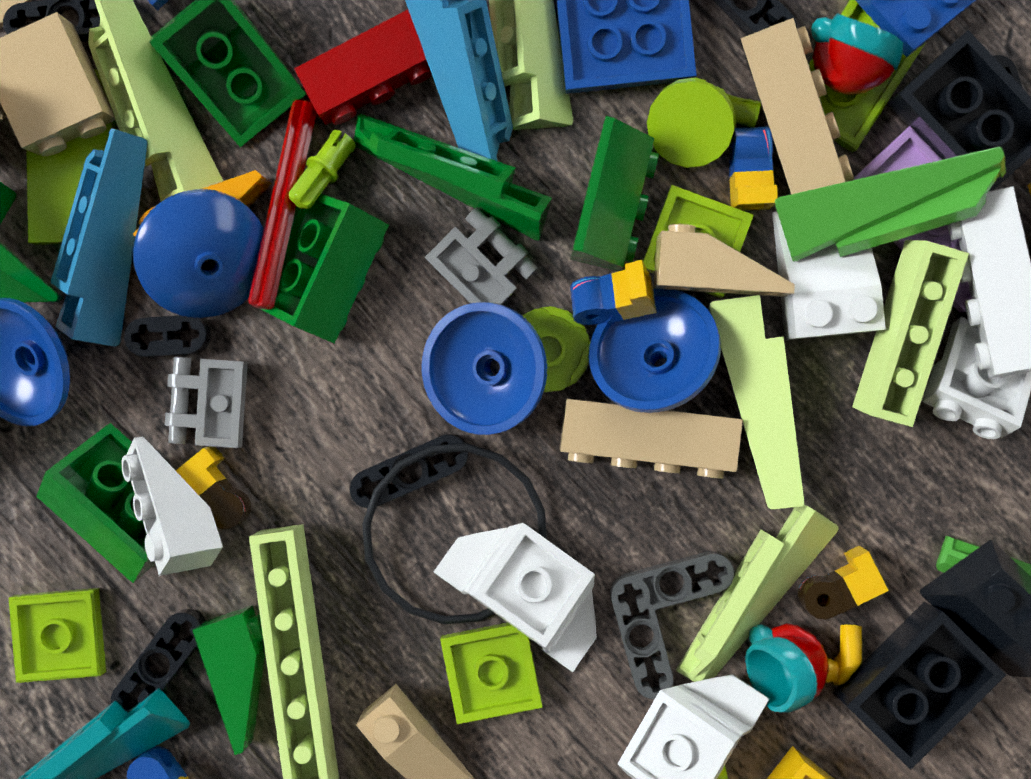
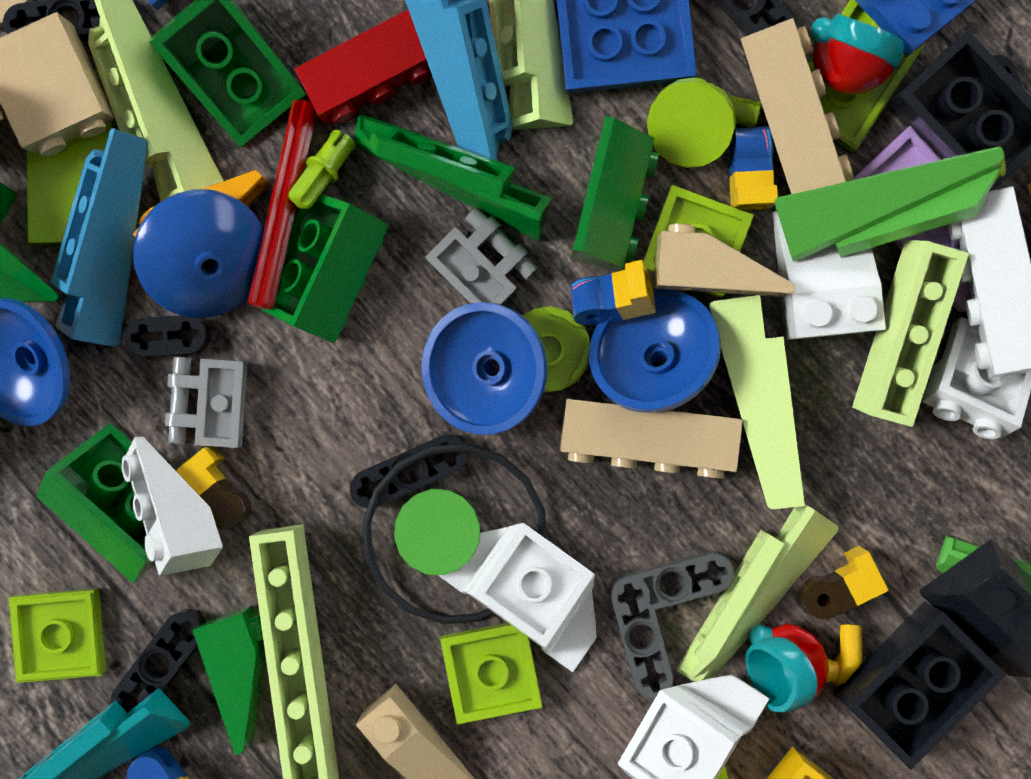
(437, 532): none -> bright green tile

